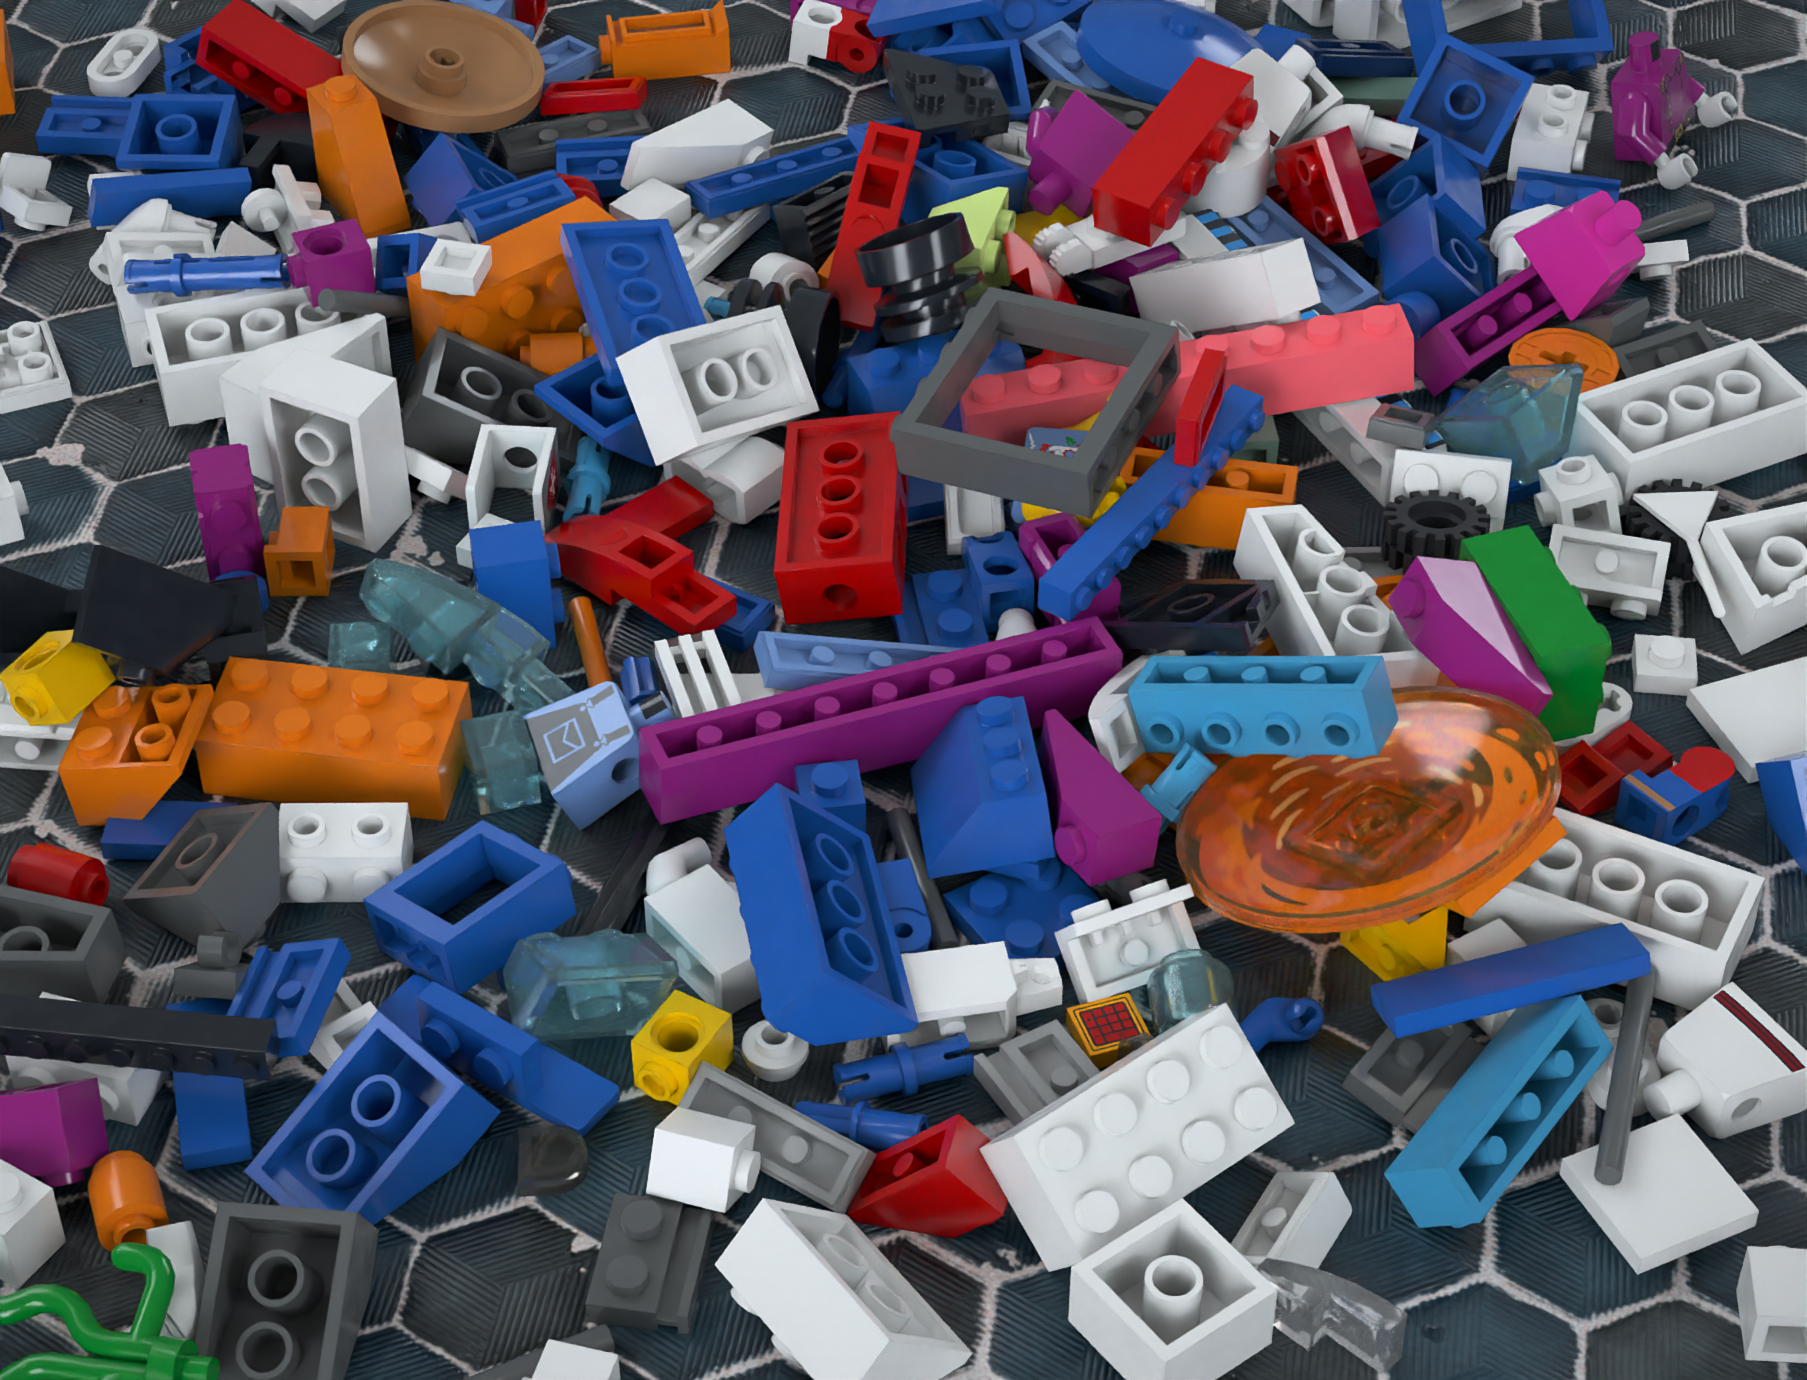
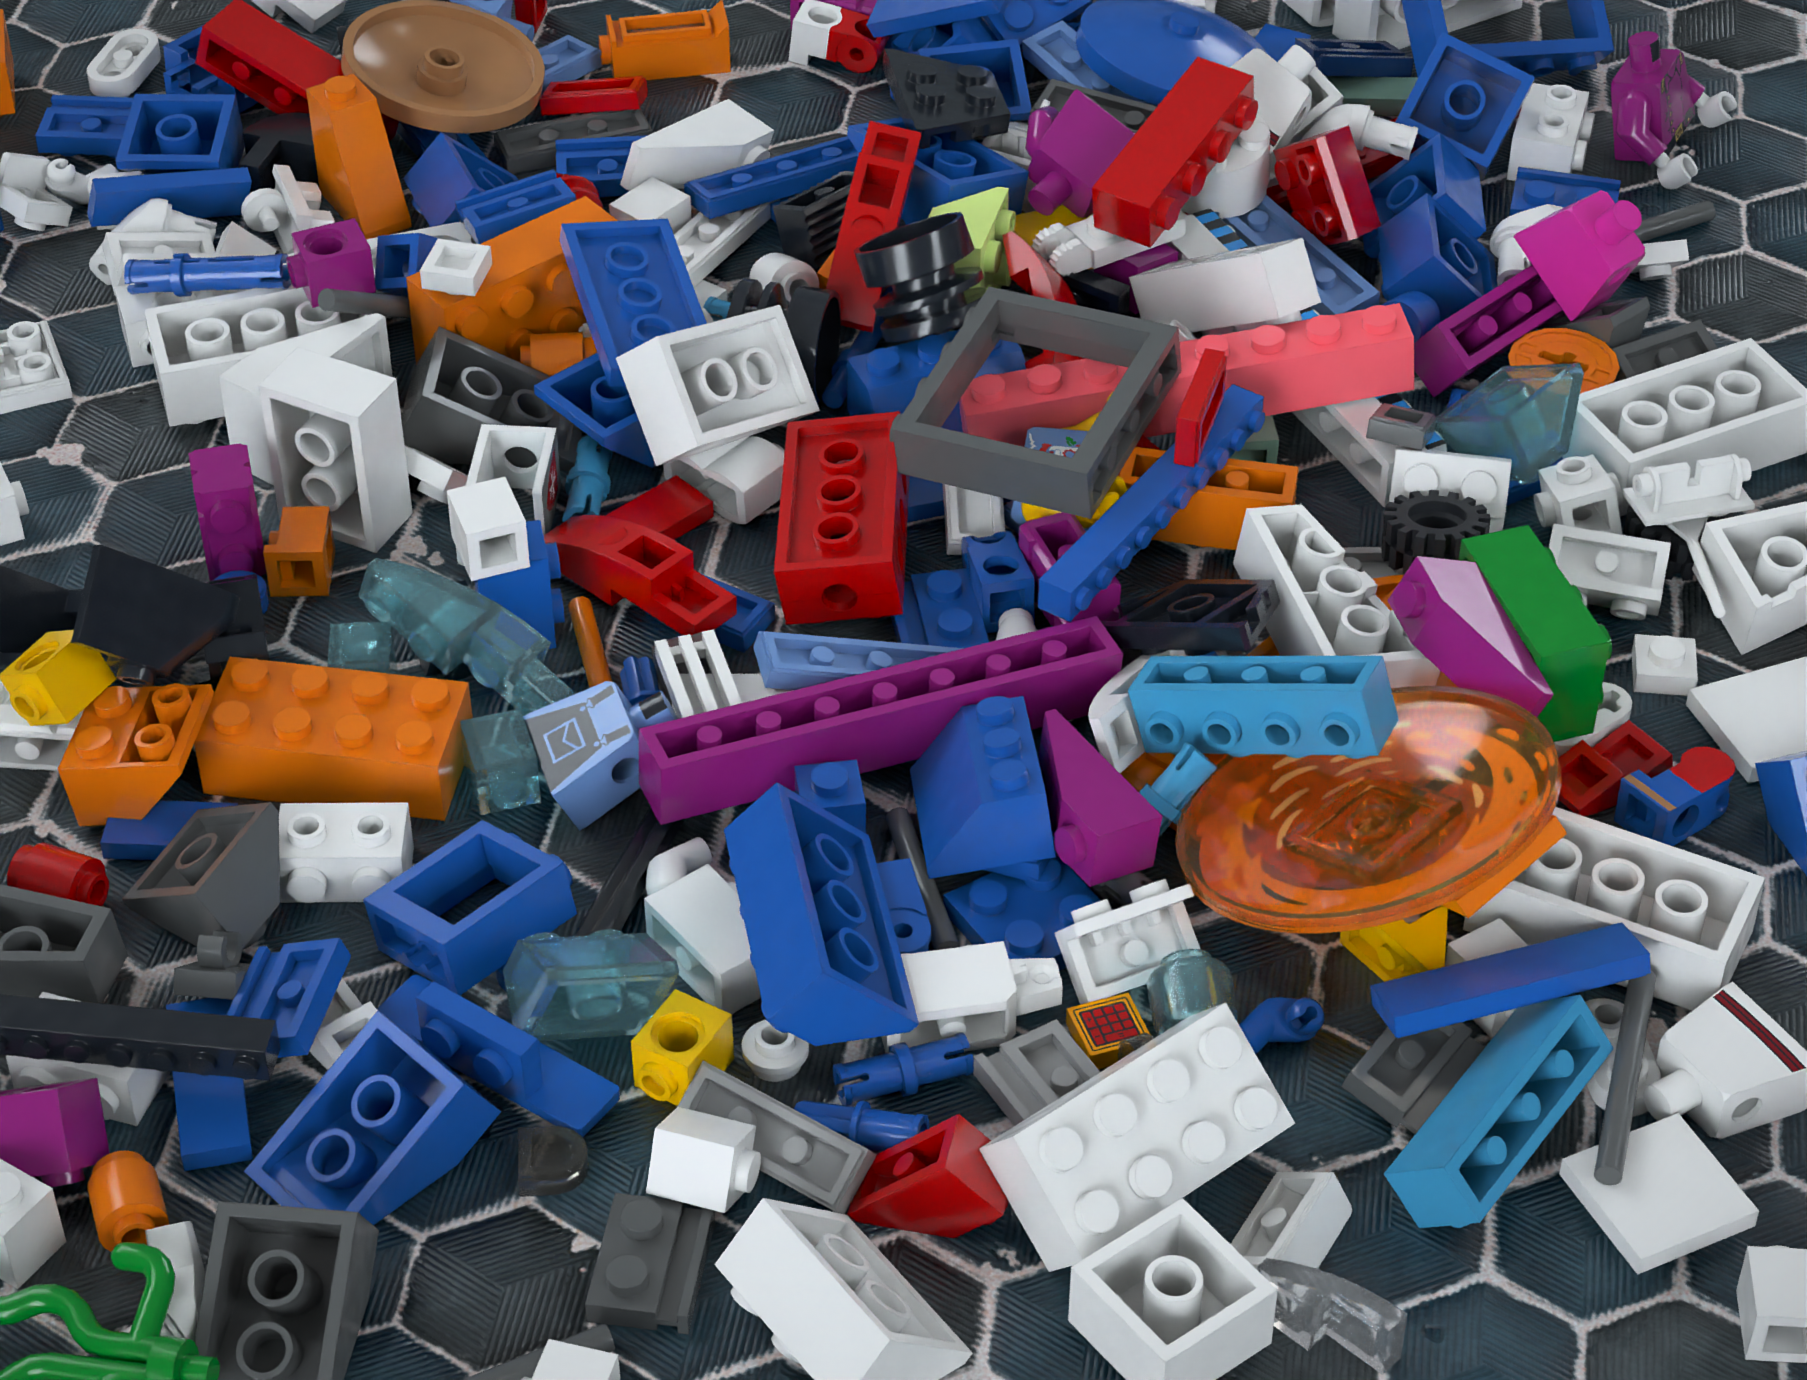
(68, 183): none -> white arm
(488, 528): none -> white brick
(1670, 495): none -> white hinge

